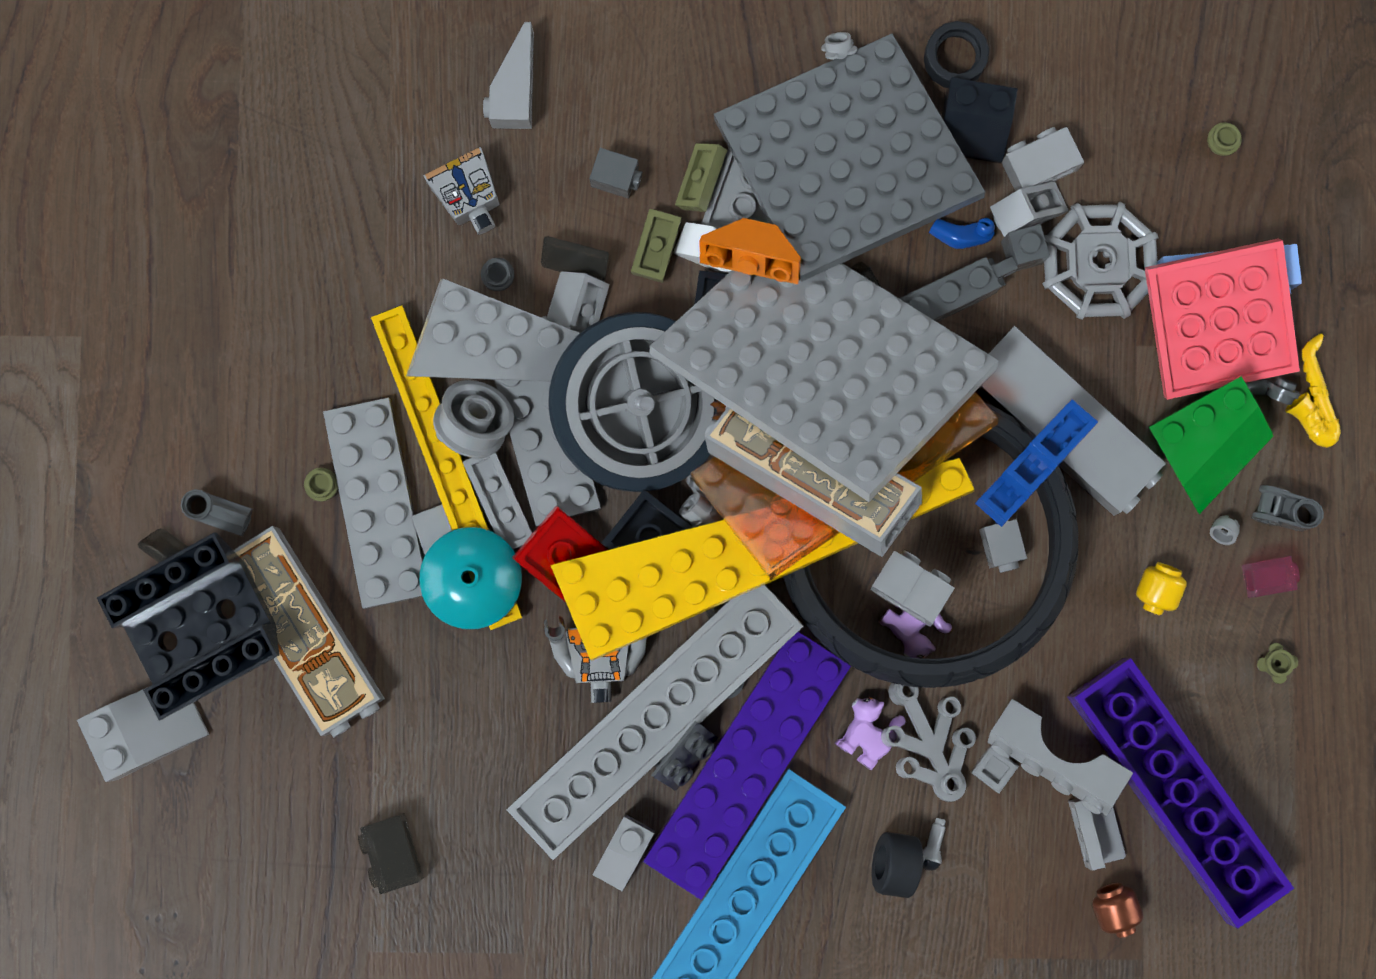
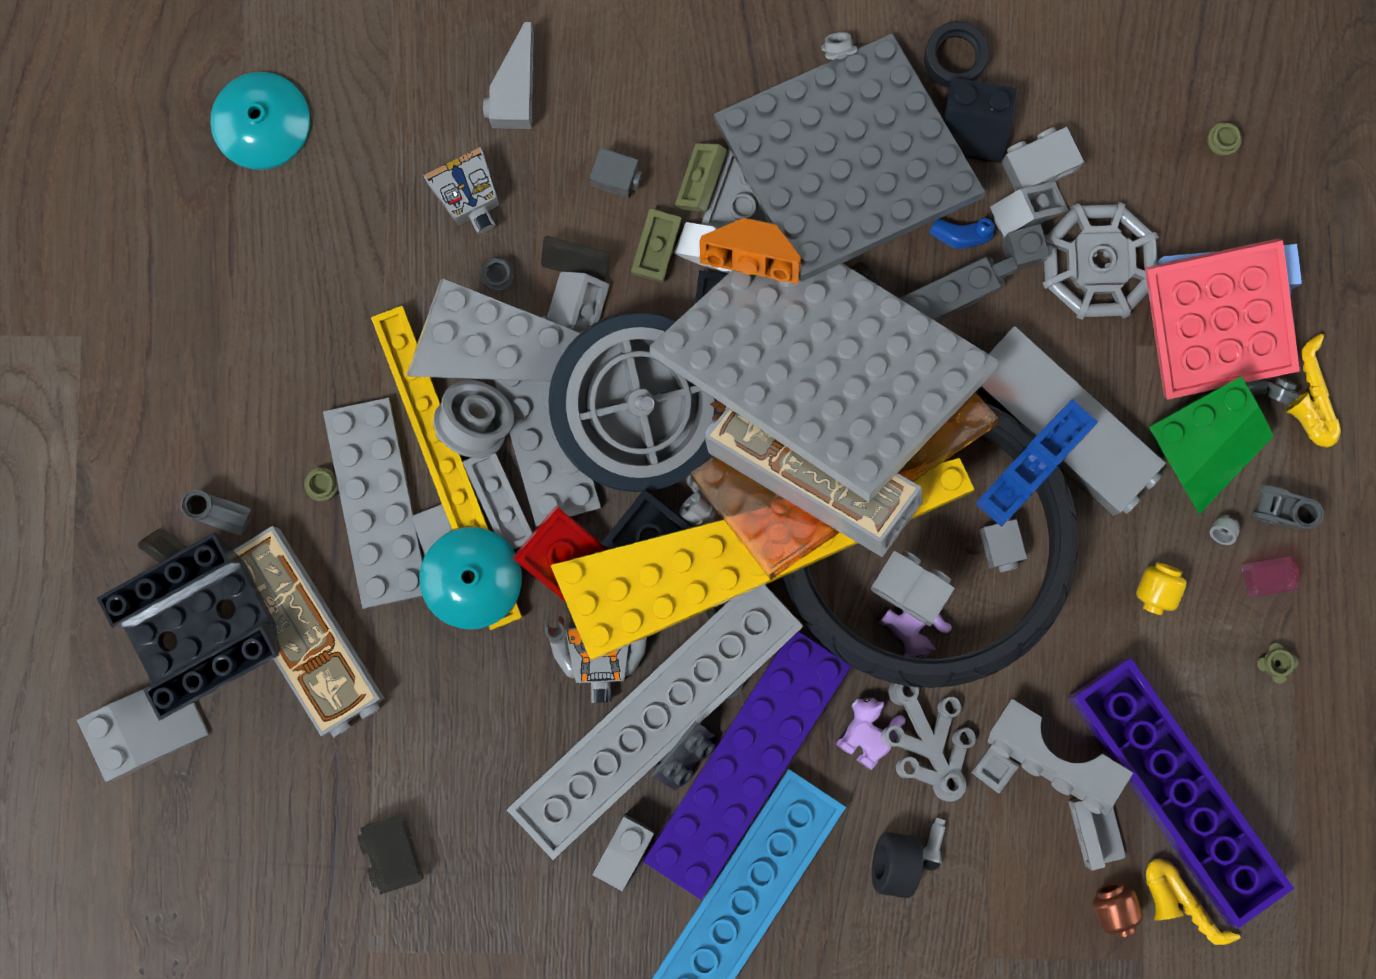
(271, 137): none -> teal dish
(1169, 890): none -> yellow piece

